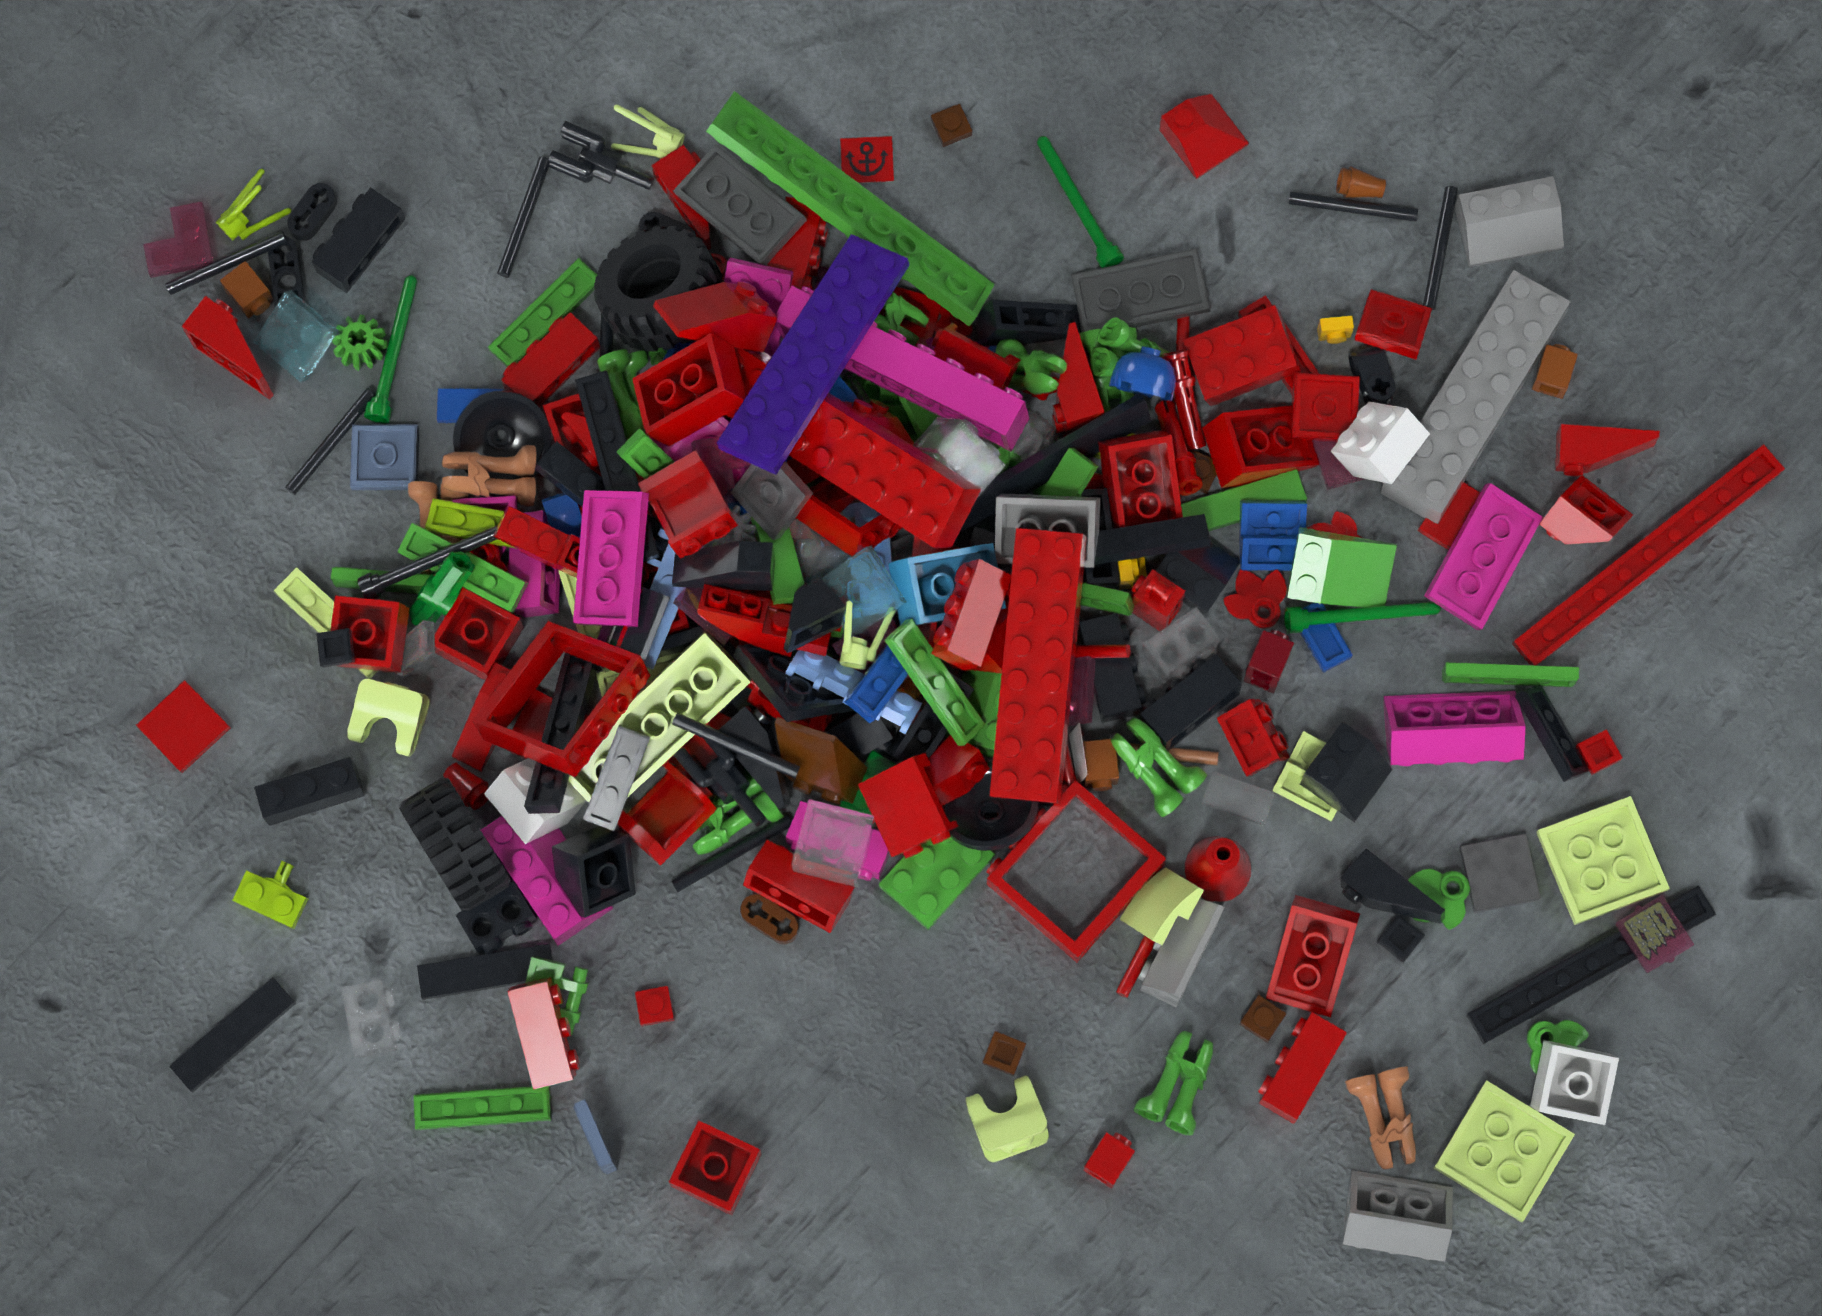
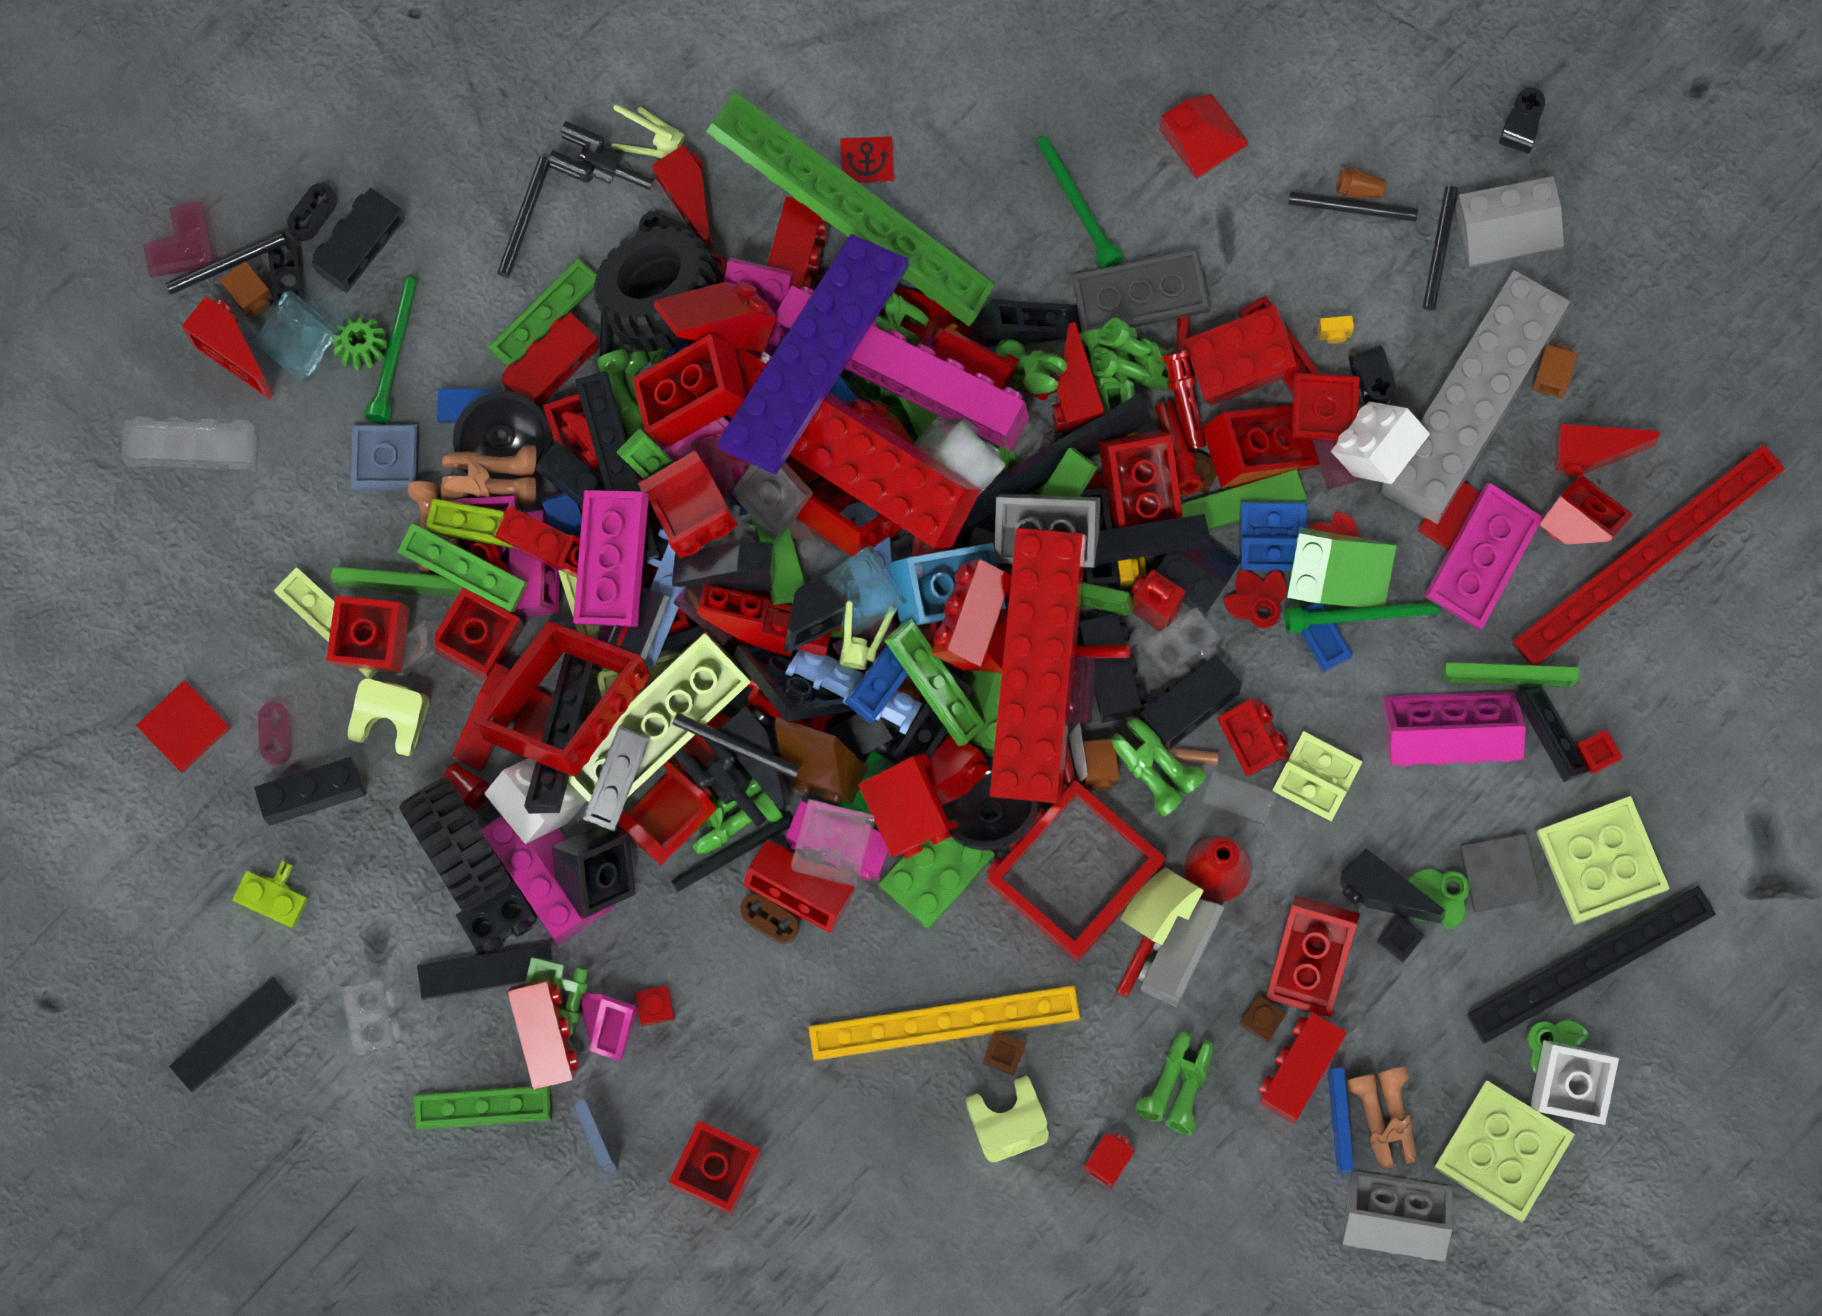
(190, 444): none -> clear brick
(234, 221): lime plant -> none
(282, 733): none -> clear pink beam
(330, 442): black bar -> none
(335, 647): black tile -> none
(373, 585): black piece -> none
(441, 589): green piece -> none
(608, 1024): none -> dark pink slope
(739, 205): dark grey tile -> none
(944, 1023): none -> yellow tile
(951, 125): reddish brown plate -> none
(1144, 374): blue cylinder -> none
(1269, 660): dark red brick -> none
(1340, 1121): none -> blue tile
(1347, 772): black slope -> none
(1393, 324): red tile -> none
(1522, 124): none -> black piece
(1654, 934): piece -> none

